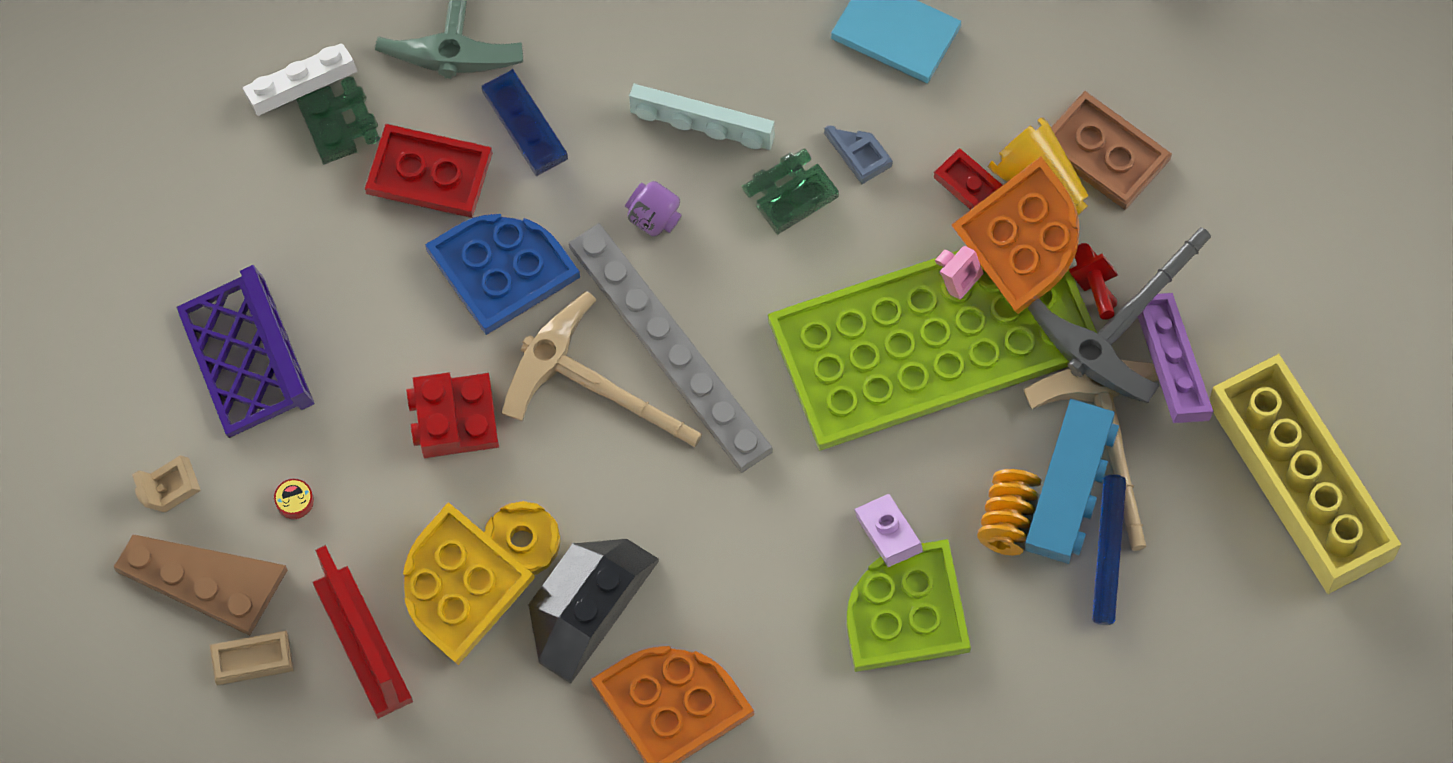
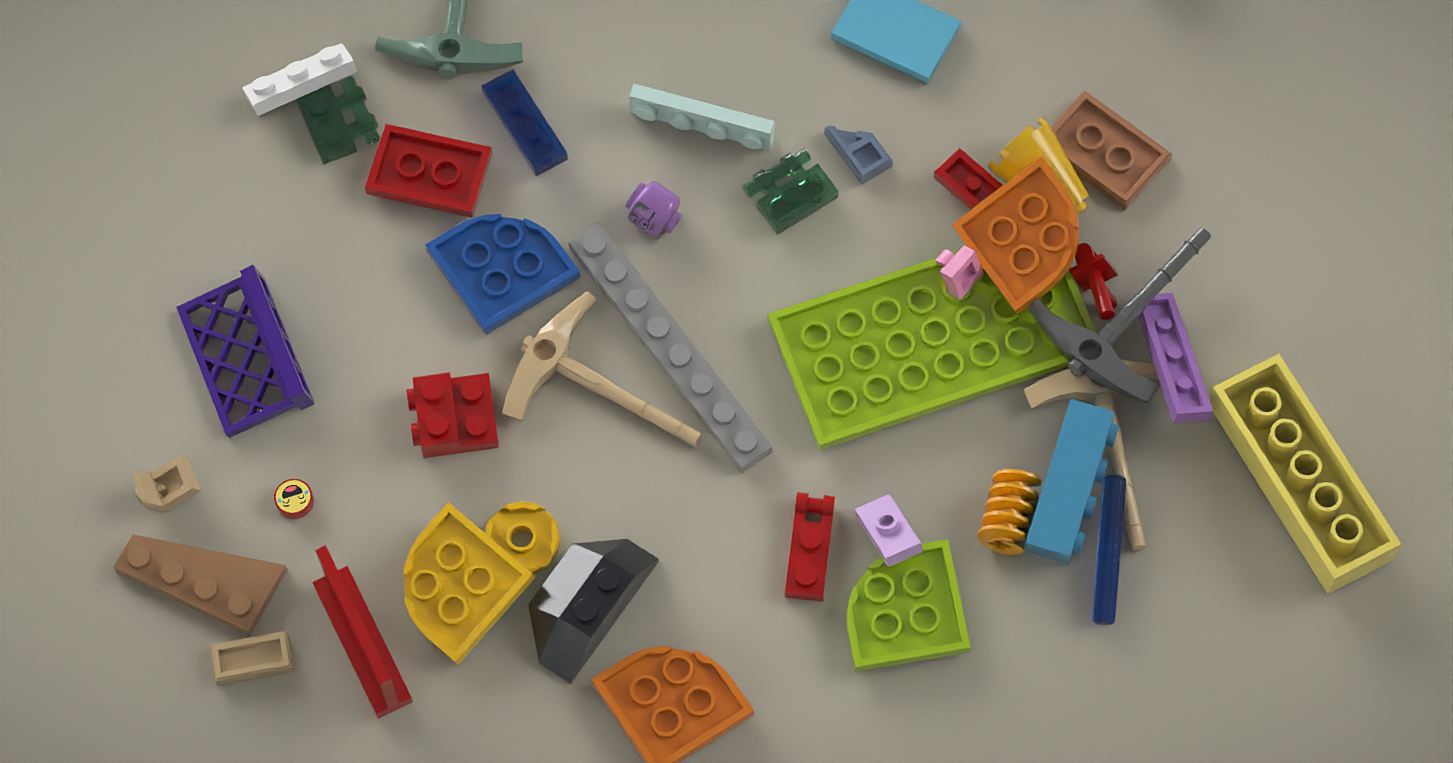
(809, 548): none -> red plate

